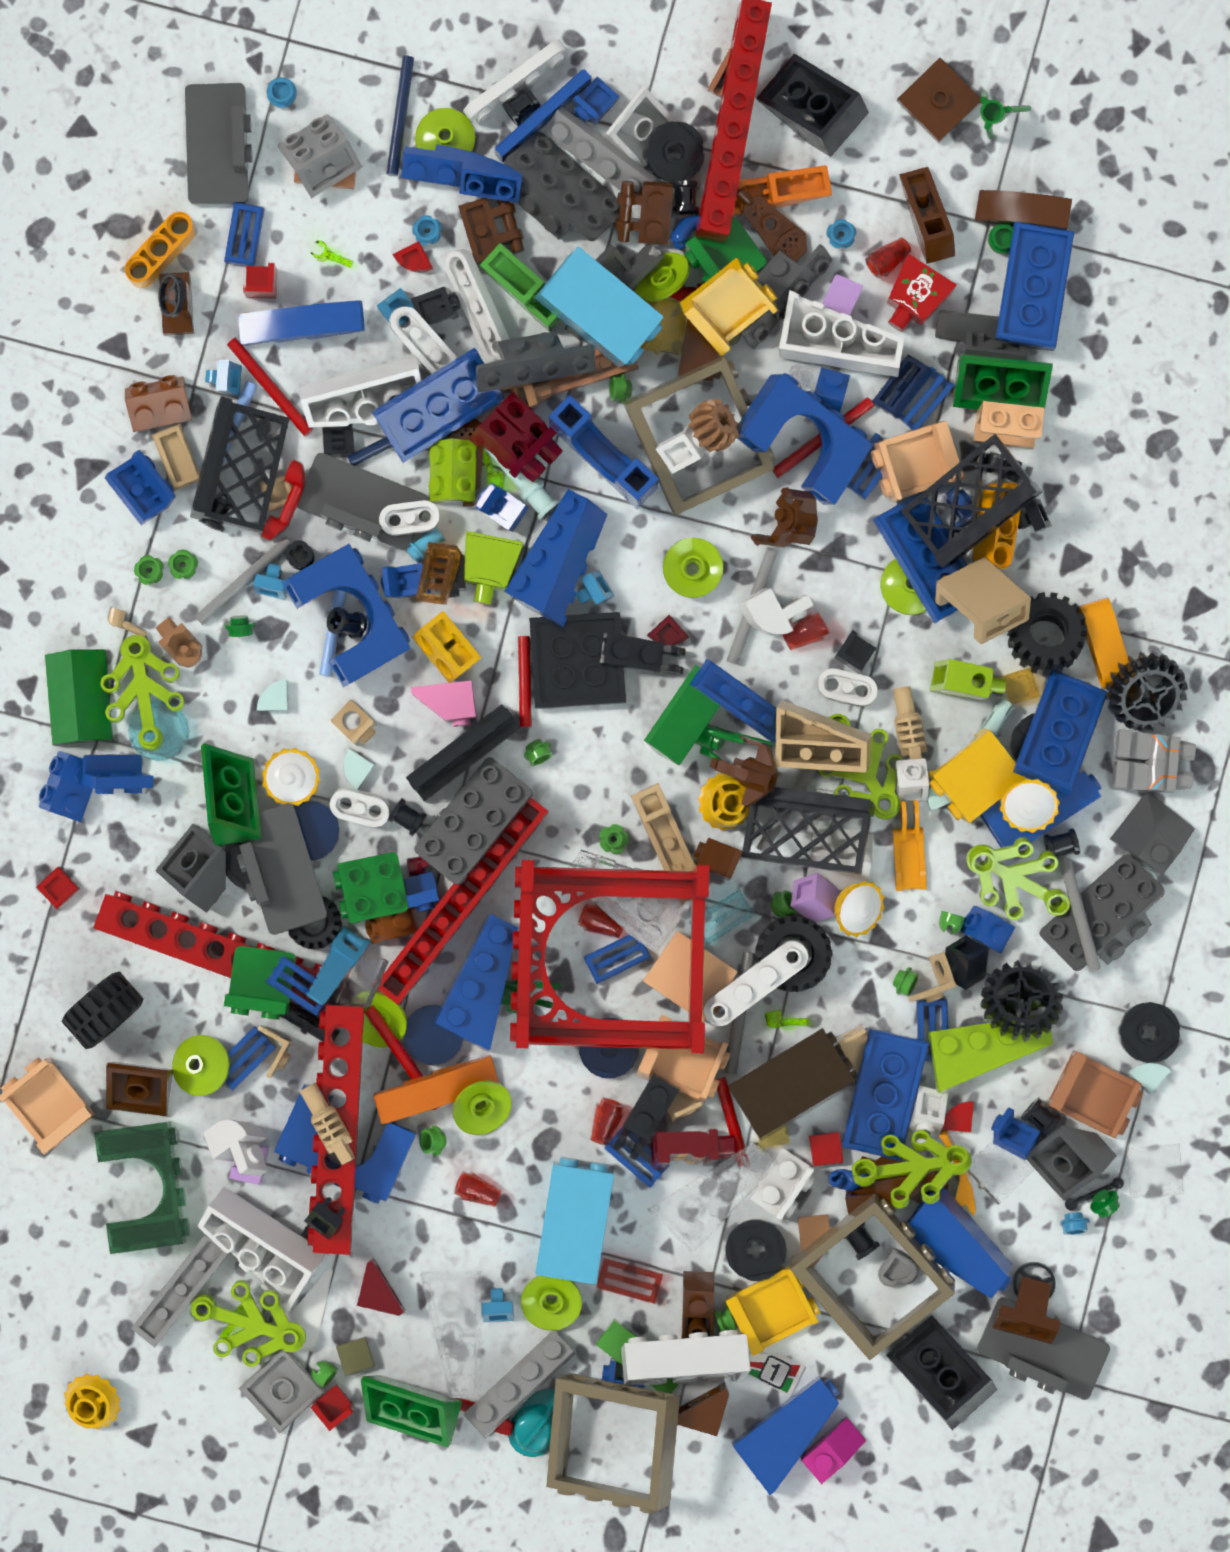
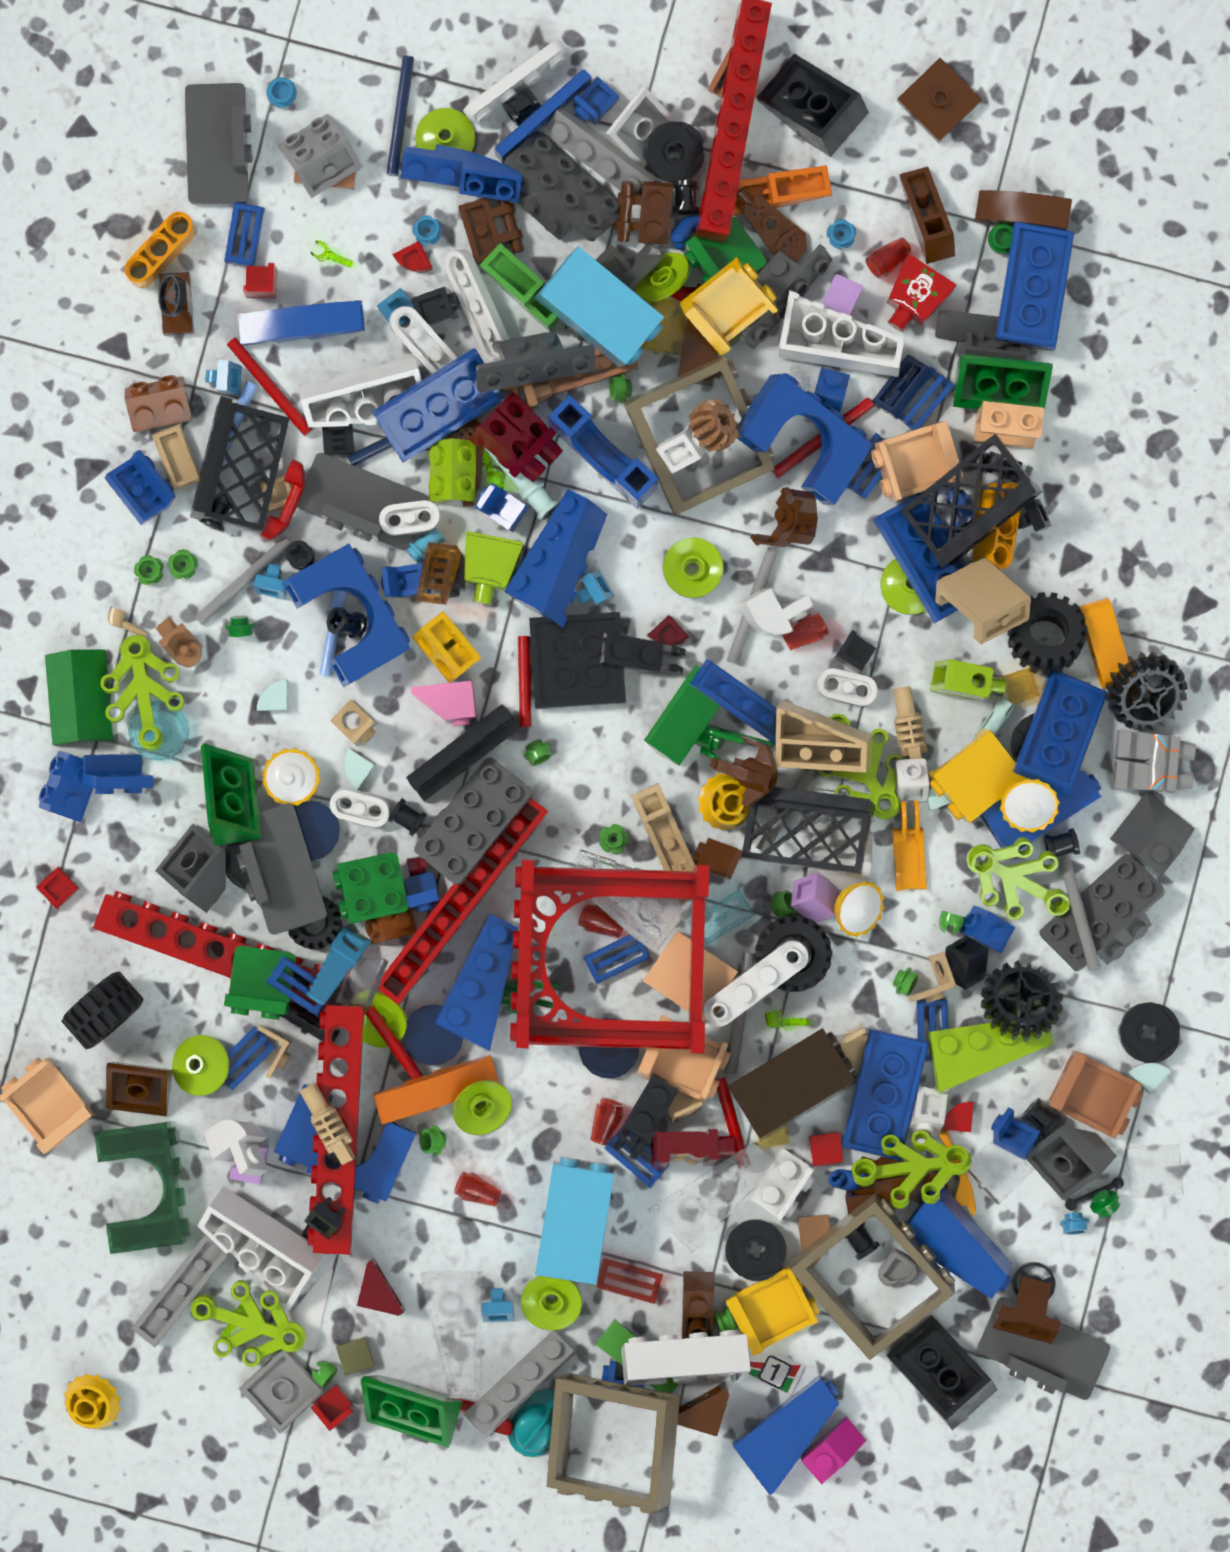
(995, 112): green plant -> none

